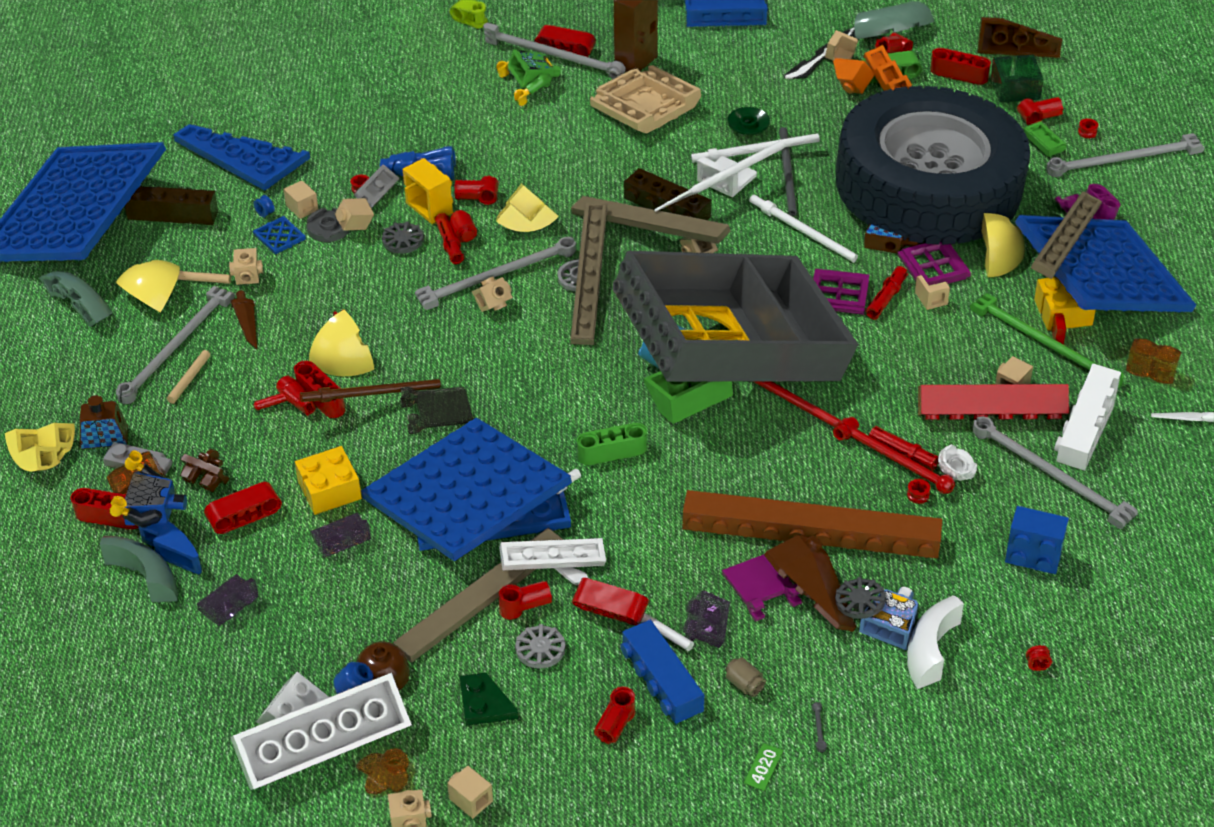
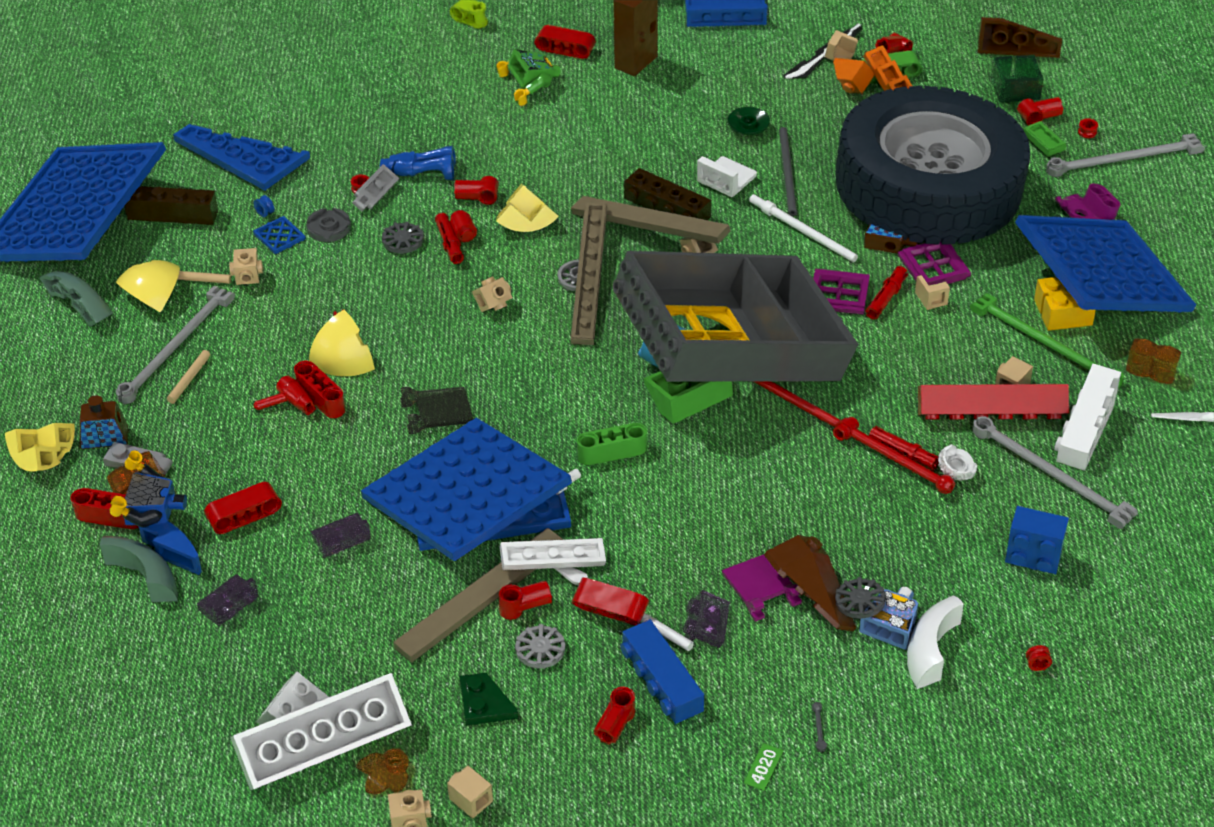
(207, 468): reddish brown hips -> none
(246, 316): reddish brown bar -> none
(301, 199): tan panel -> none
(326, 394): reddish brown bar -> none
(328, 480): yellow piece -> none
(352, 676): blue head -> none
(354, 214): tan brick -> none
(385, 659): reddish brown cylinder -> none
(428, 190): yellow piece -> none
(429, 298): light grey hinge -> none
(493, 37): light grey hinge -> none
(646, 98): tan wedge -> none
(714, 154): white bar -> none
(726, 173): white piece -> none
(745, 676): dark tan brick -> none
(830, 524): dark orange brick -> none
(895, 17): sand green brick -> none
(918, 491): red bush -> none
(960, 66): red beam -> none
(1003, 244): light yellow brick -> none
(1059, 328): red tile -> none
(1066, 235): dark tan tile -> none

